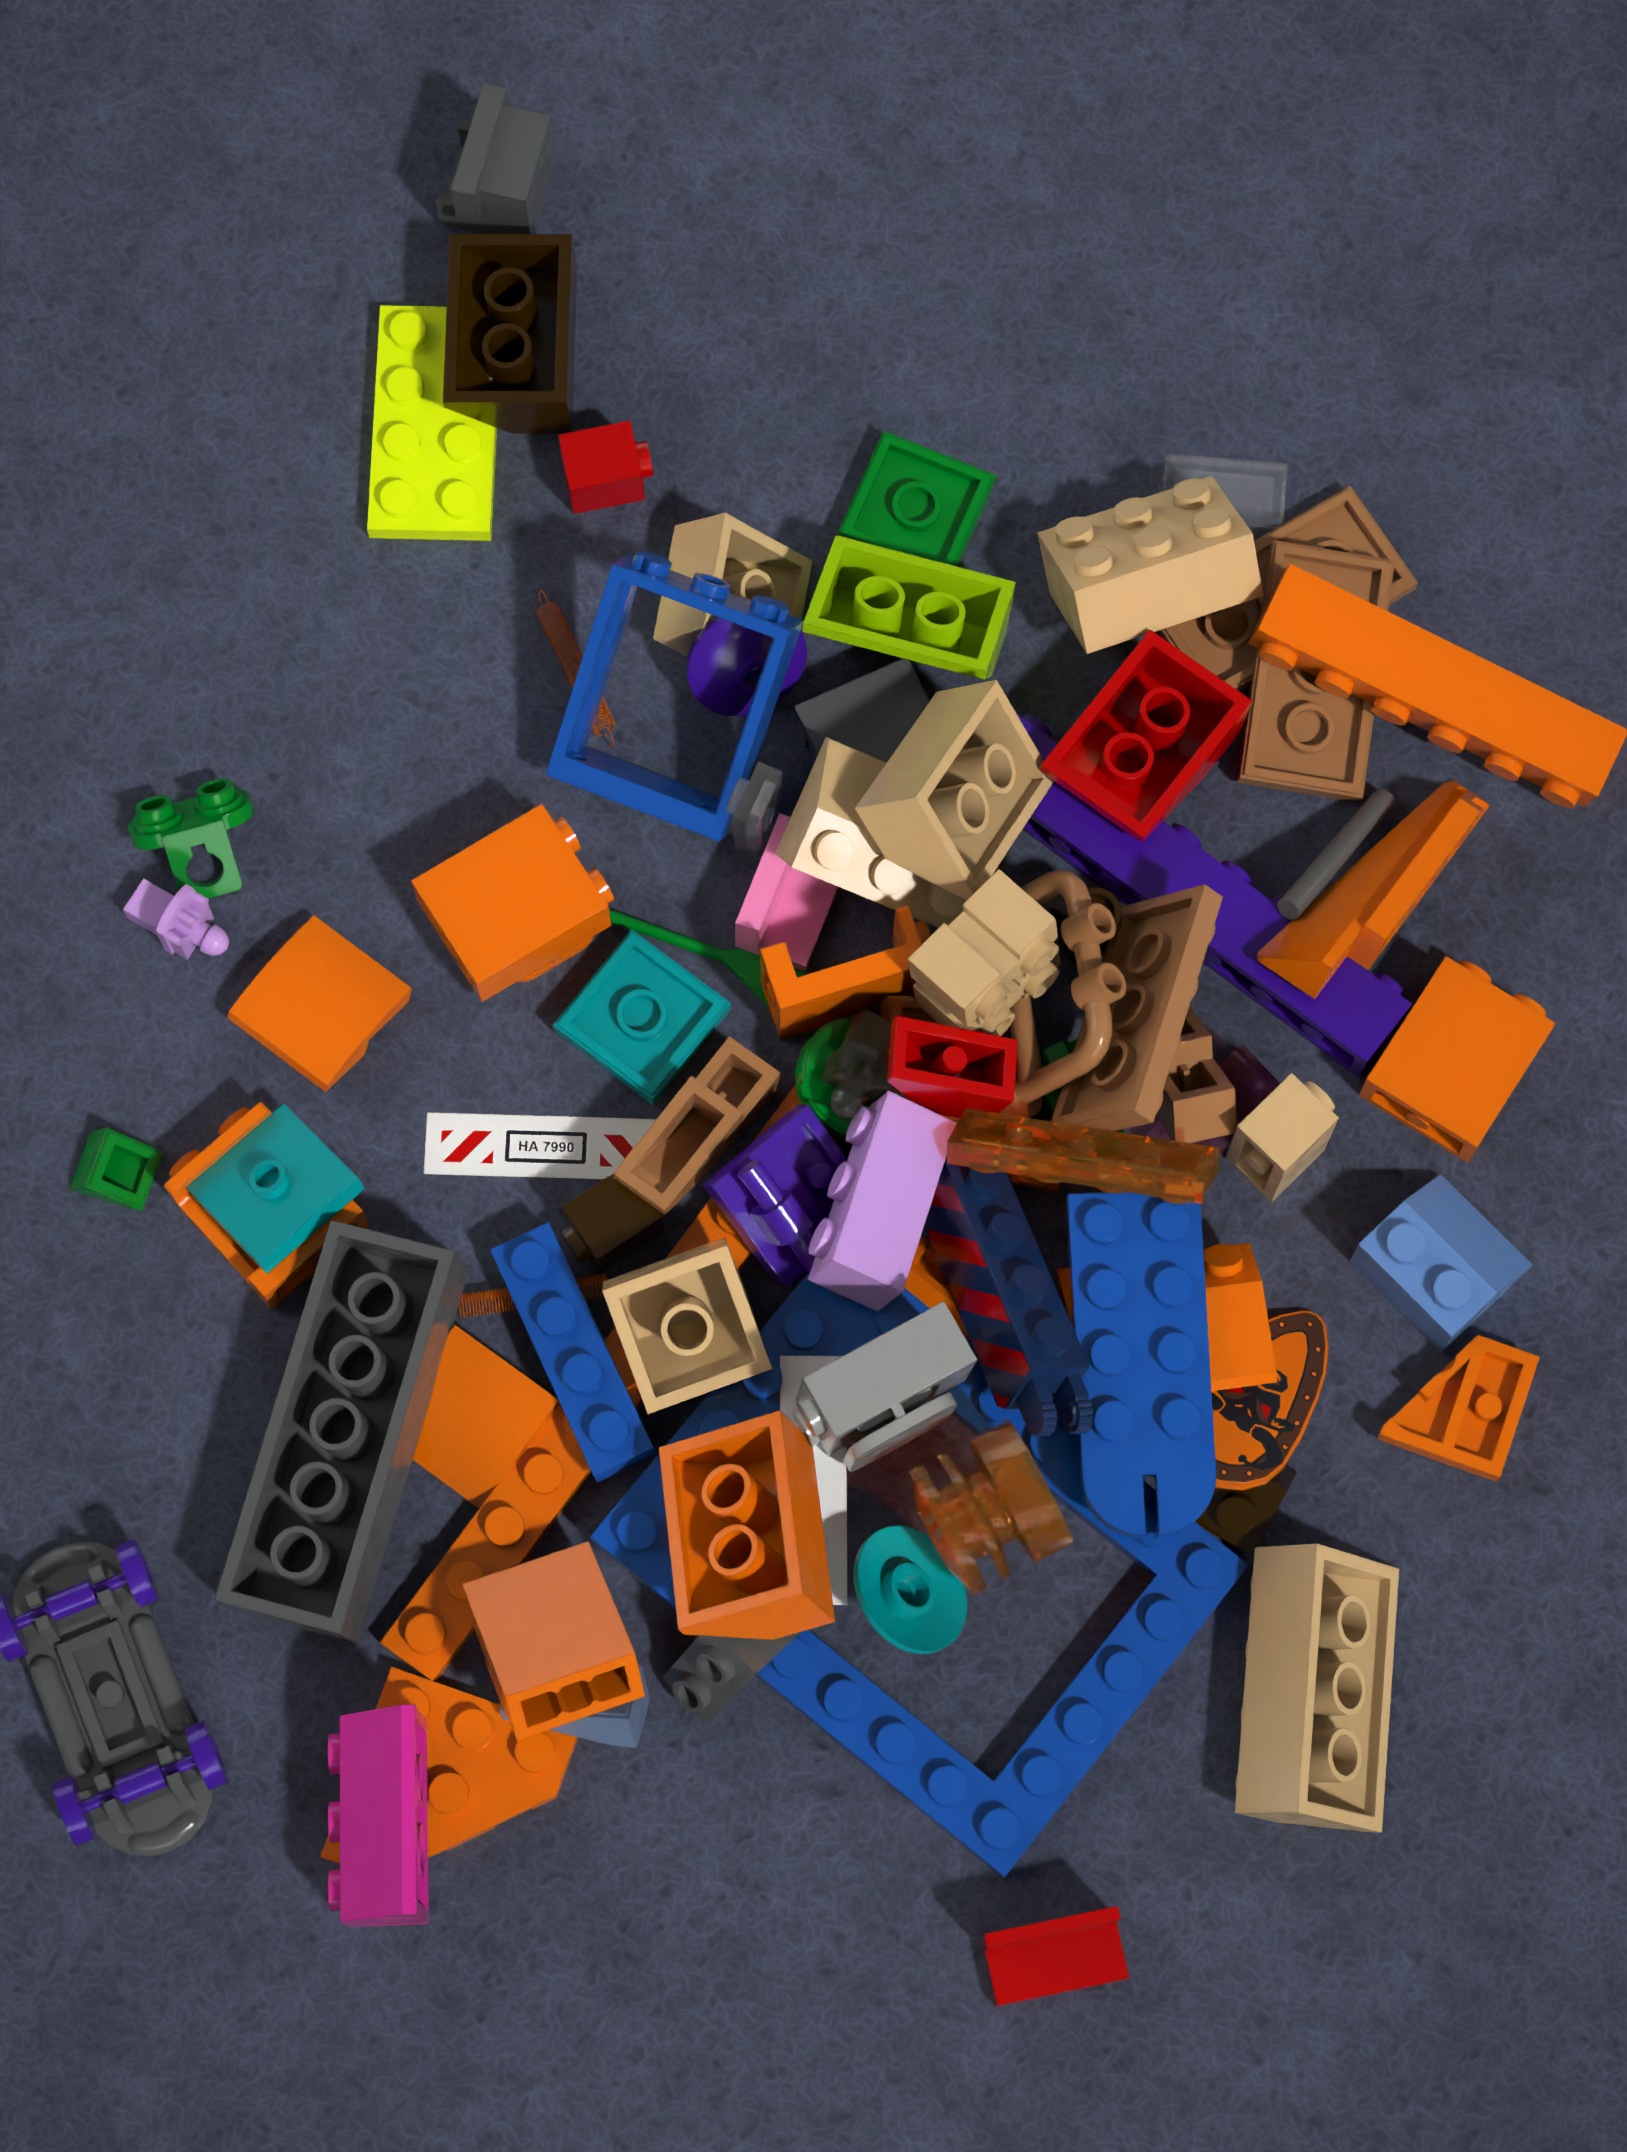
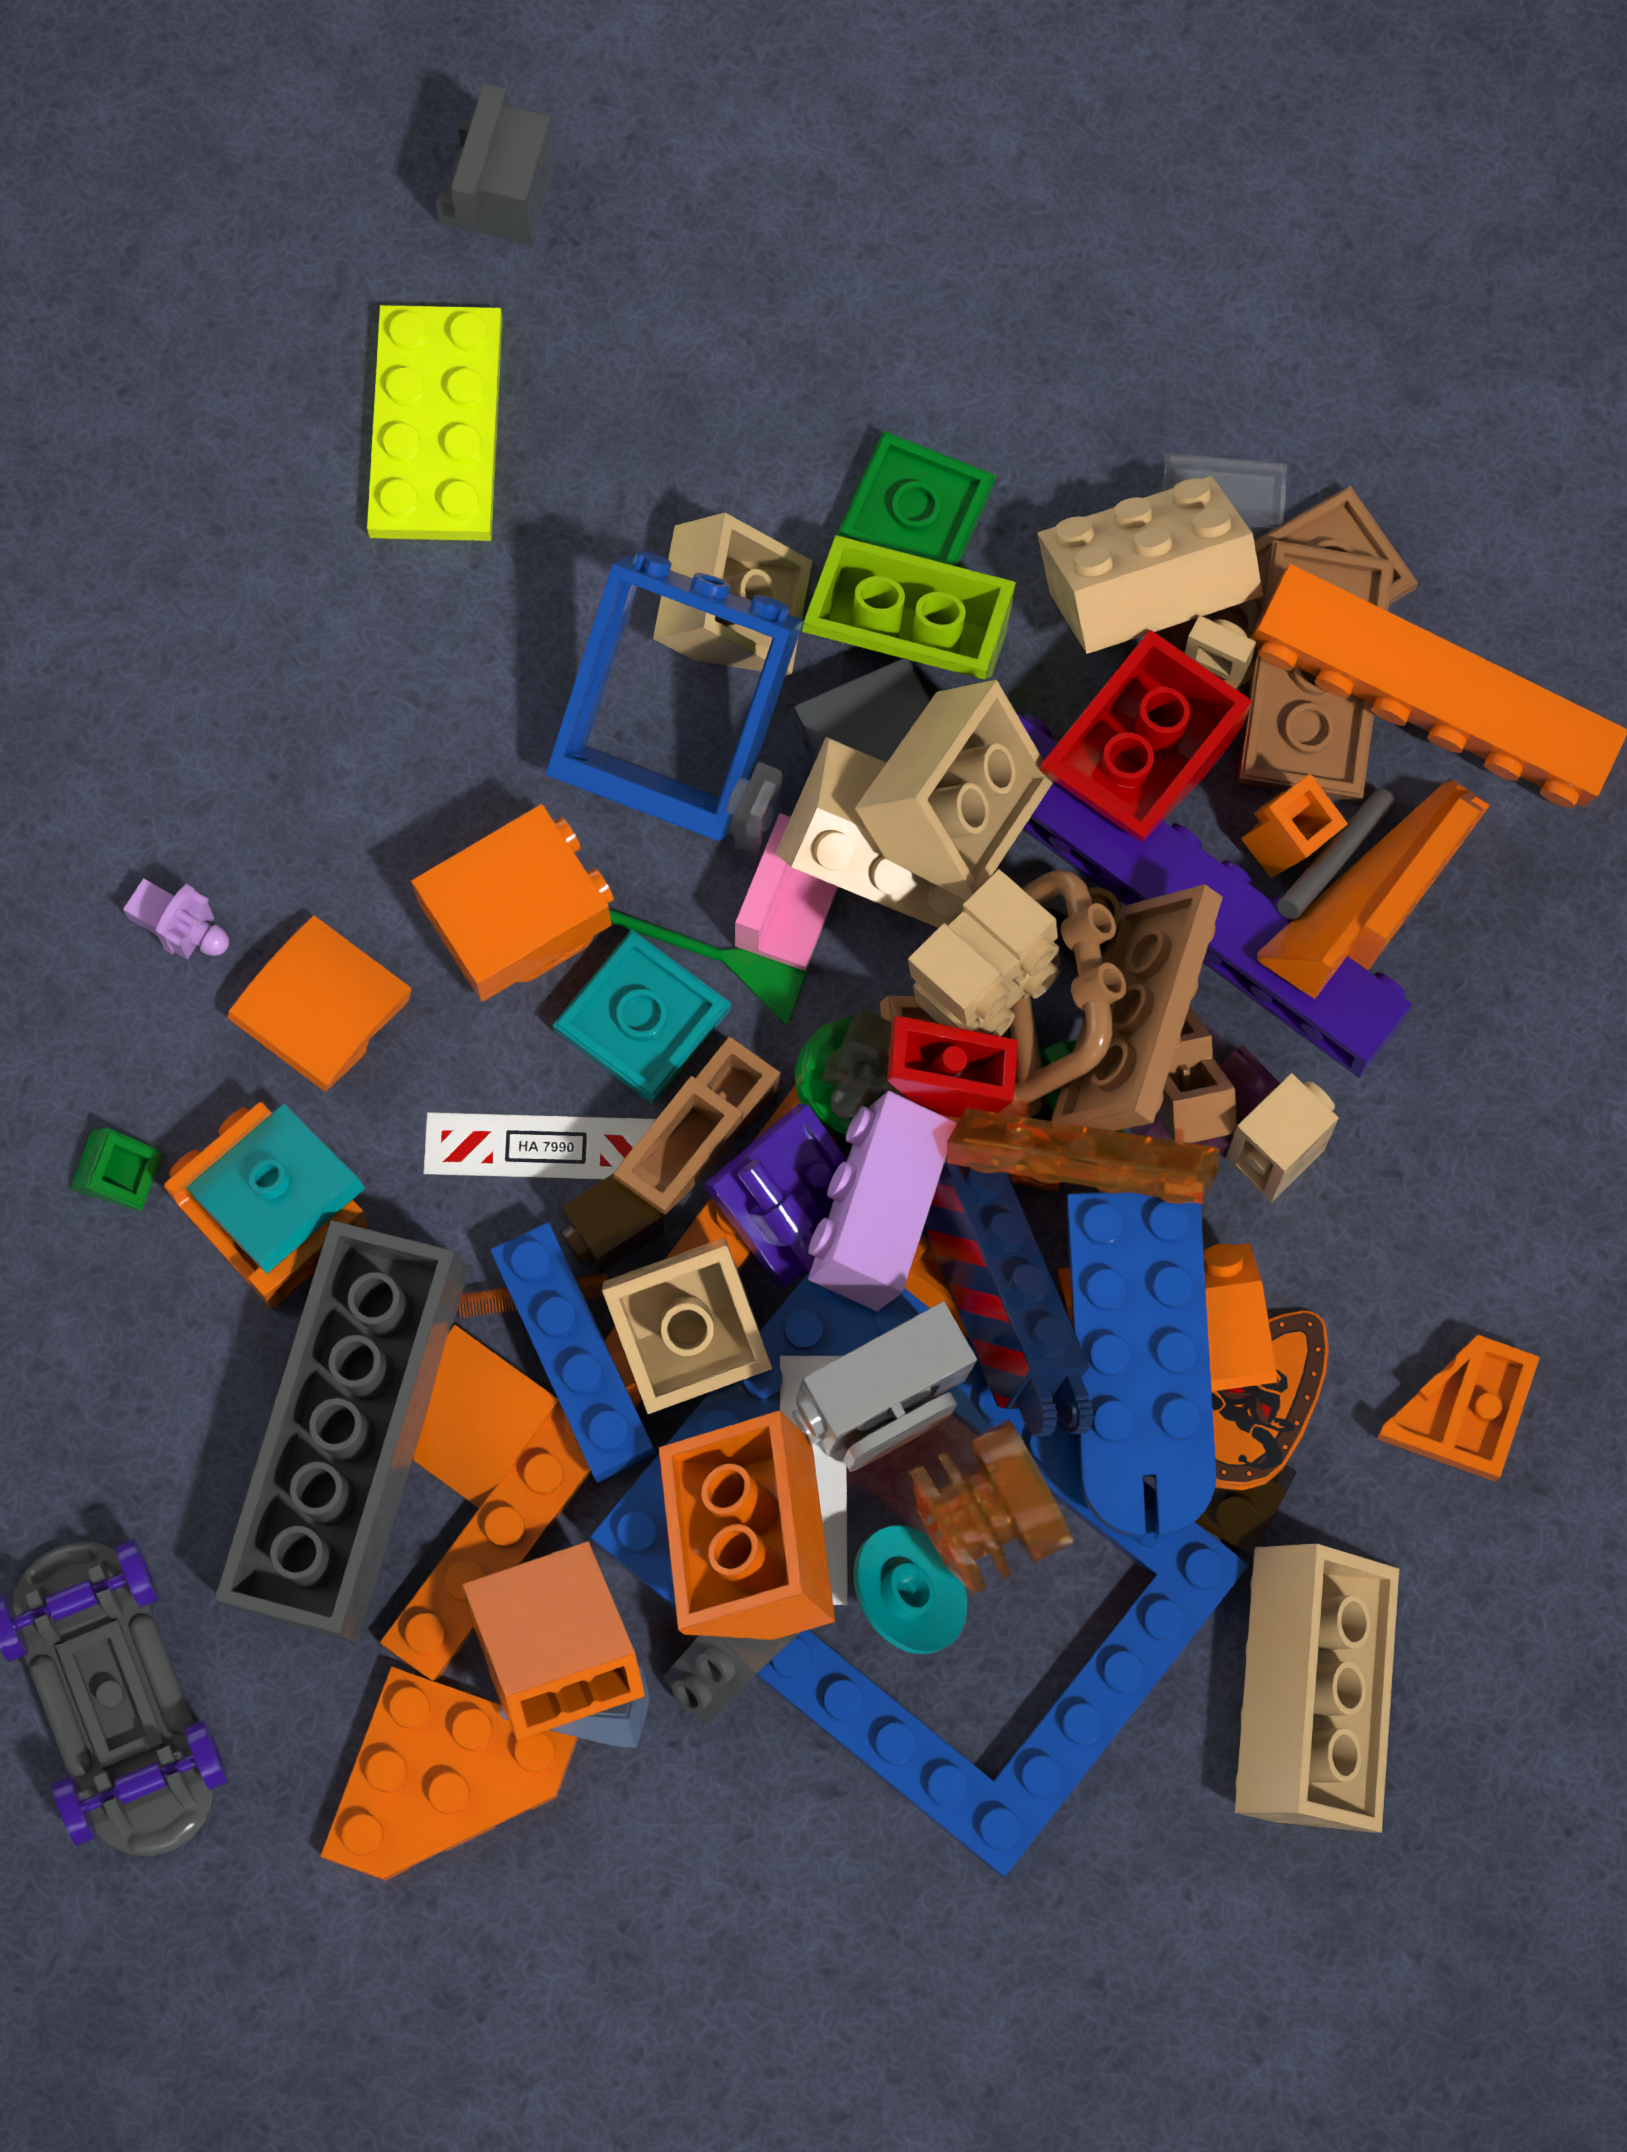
(192, 823): green bracket -> none
(380, 1818): dark pink slope -> none
(511, 331): dark brown slope -> none
(576, 644): orange piece -> none
(604, 466): red brick -> none
(724, 656): dark purple dish -> none
(841, 990): orange panel -> none
(1055, 1956): red panel -> none
(1220, 648): none -> tan plate
(1293, 826): none -> orange brick
(1439, 1262): medium blue slope -> none
(1457, 1057): orange panel -> none

